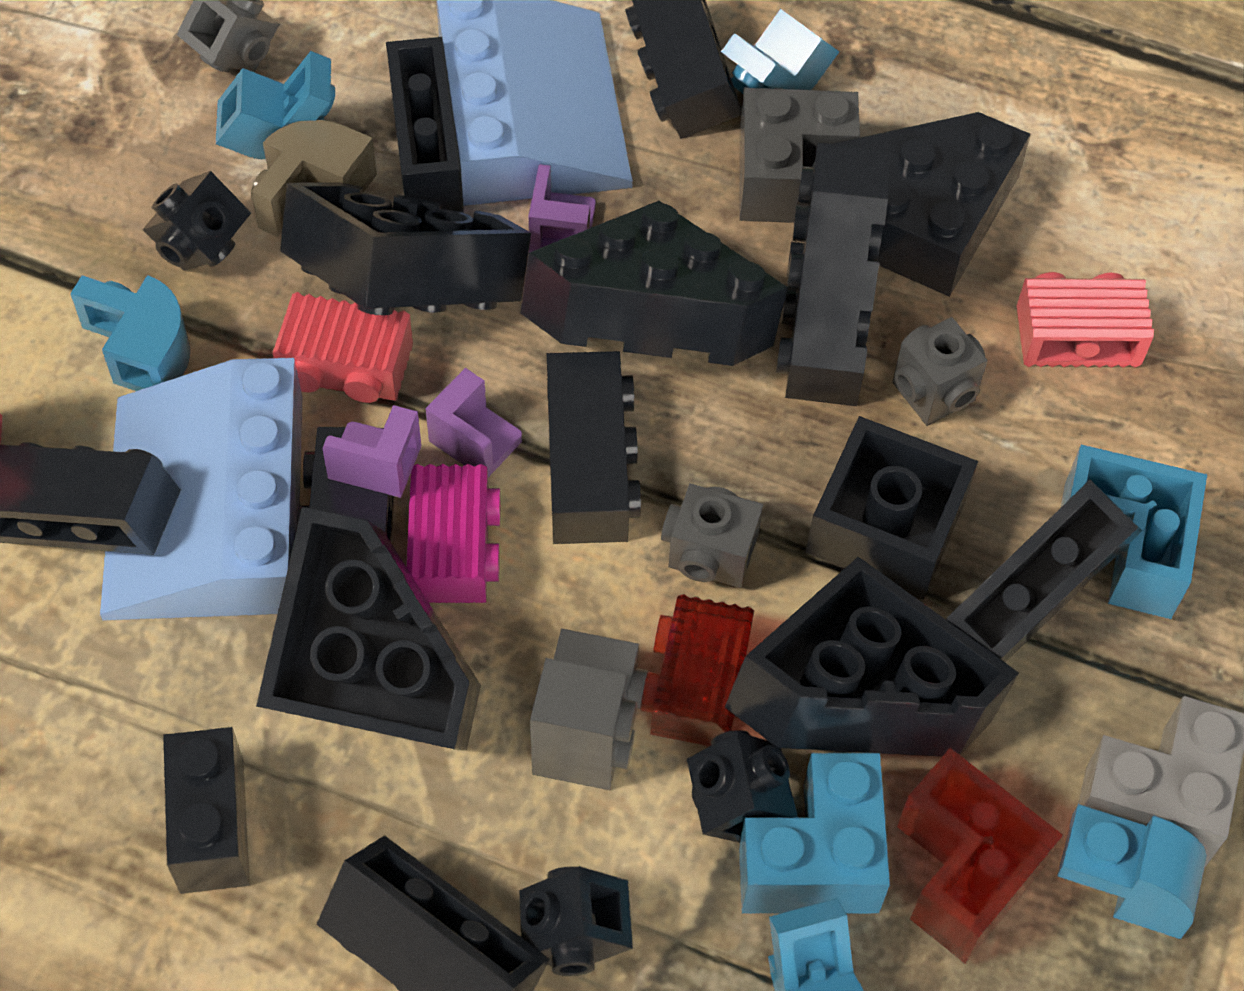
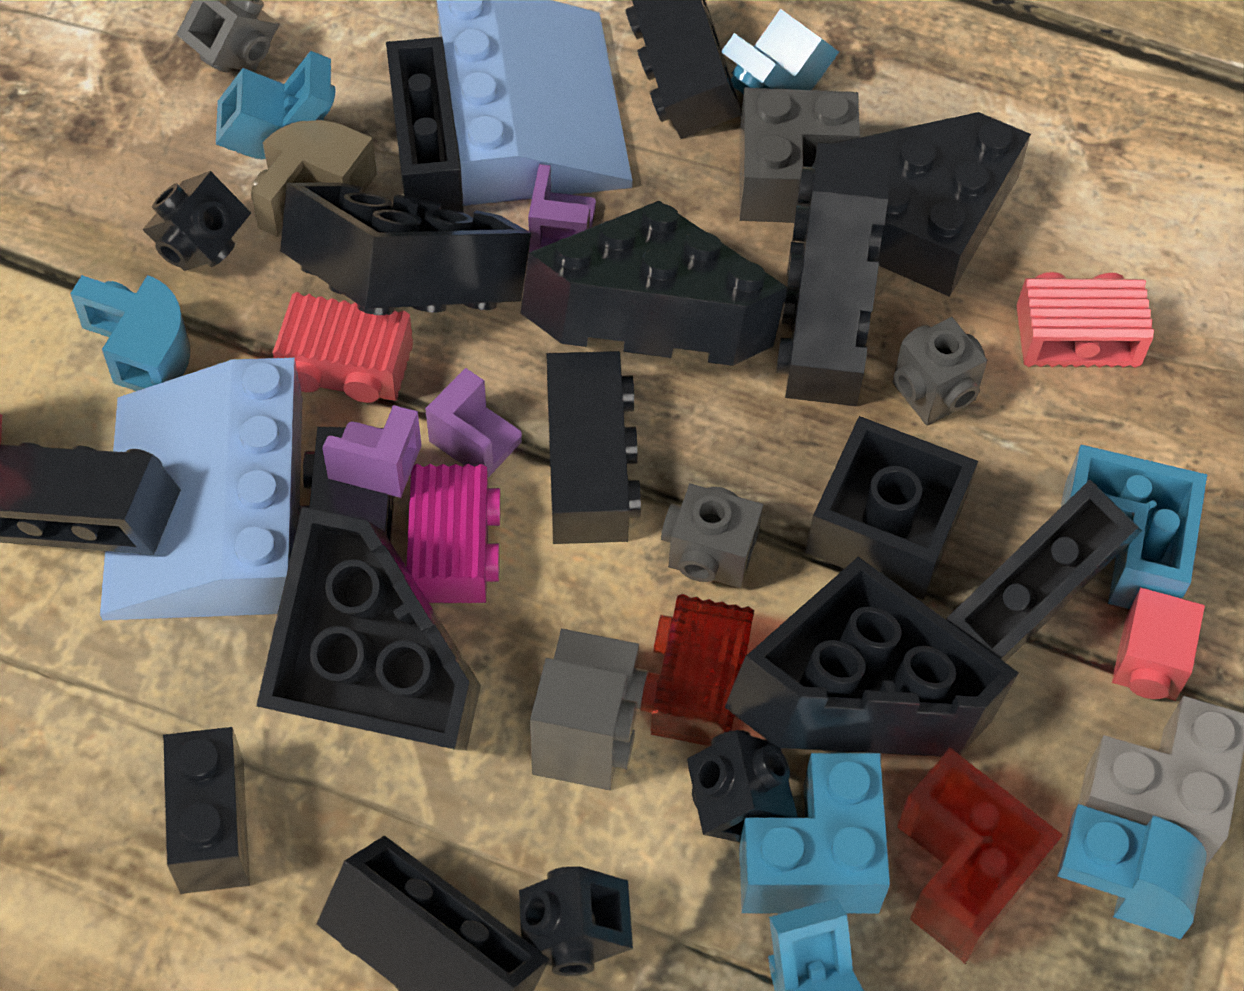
(1158, 645): none -> coral brick

